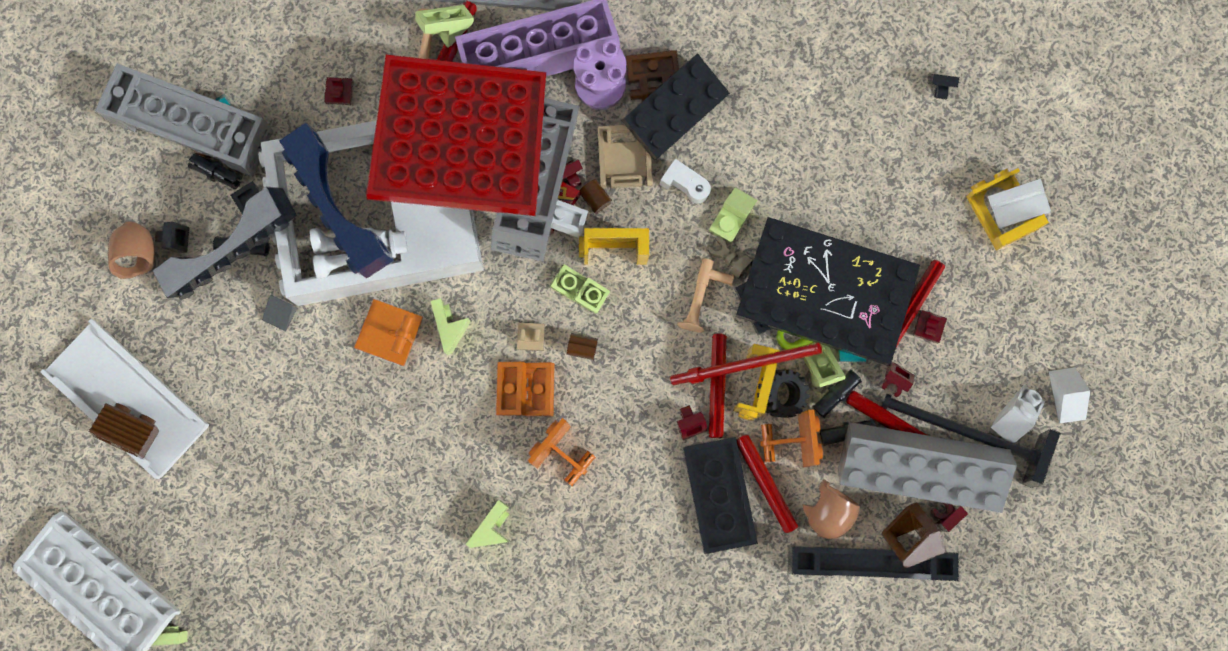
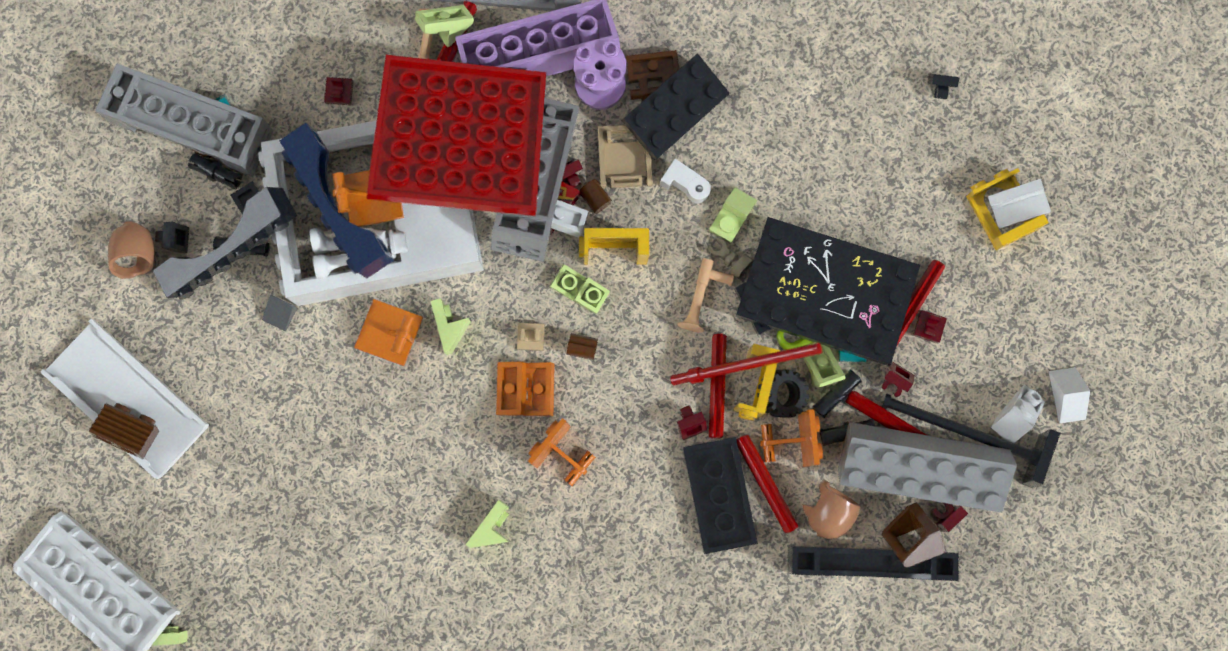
(352, 198): none -> orange plate

